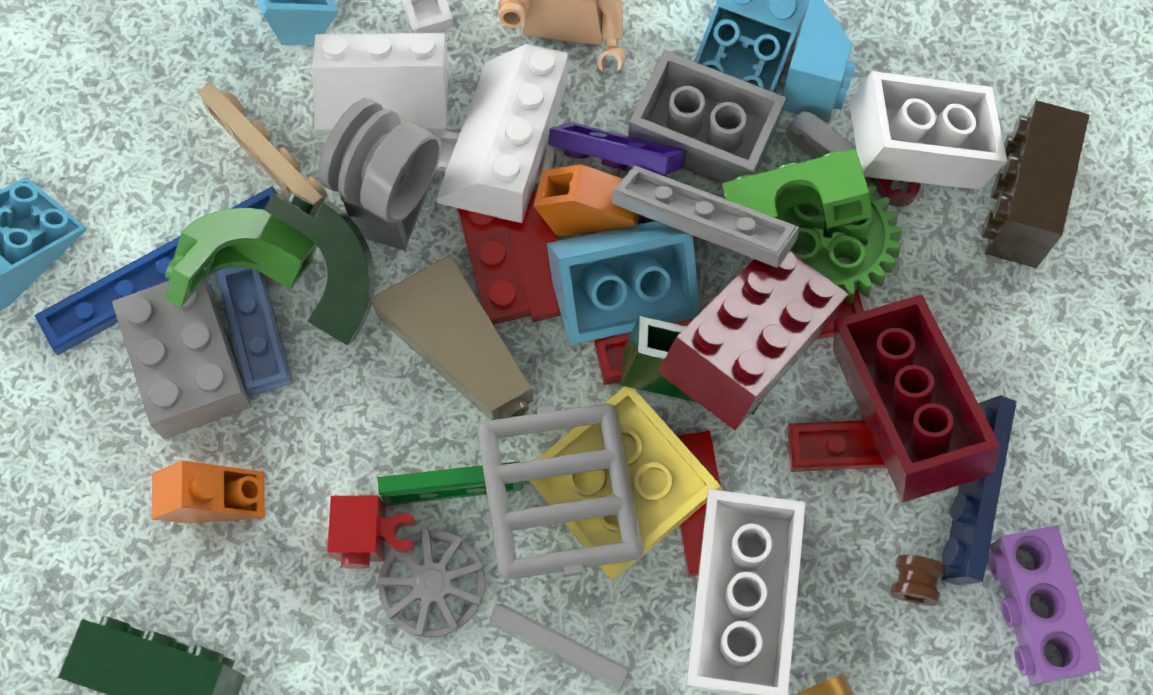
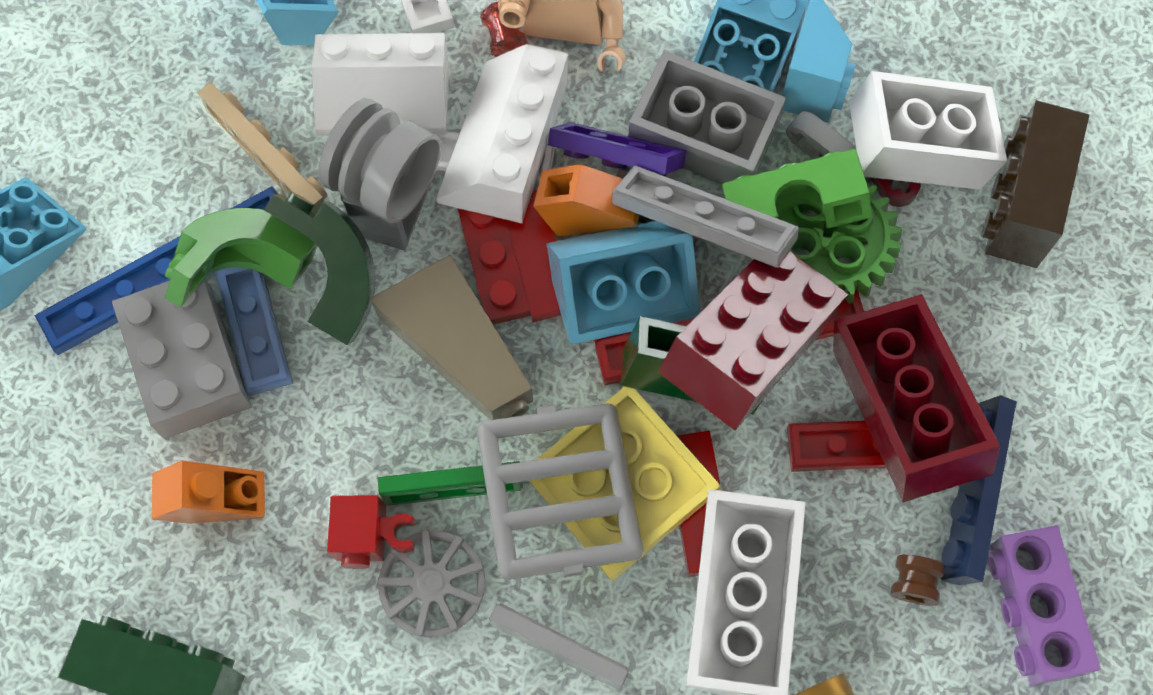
(503, 38): none -> clear red bush

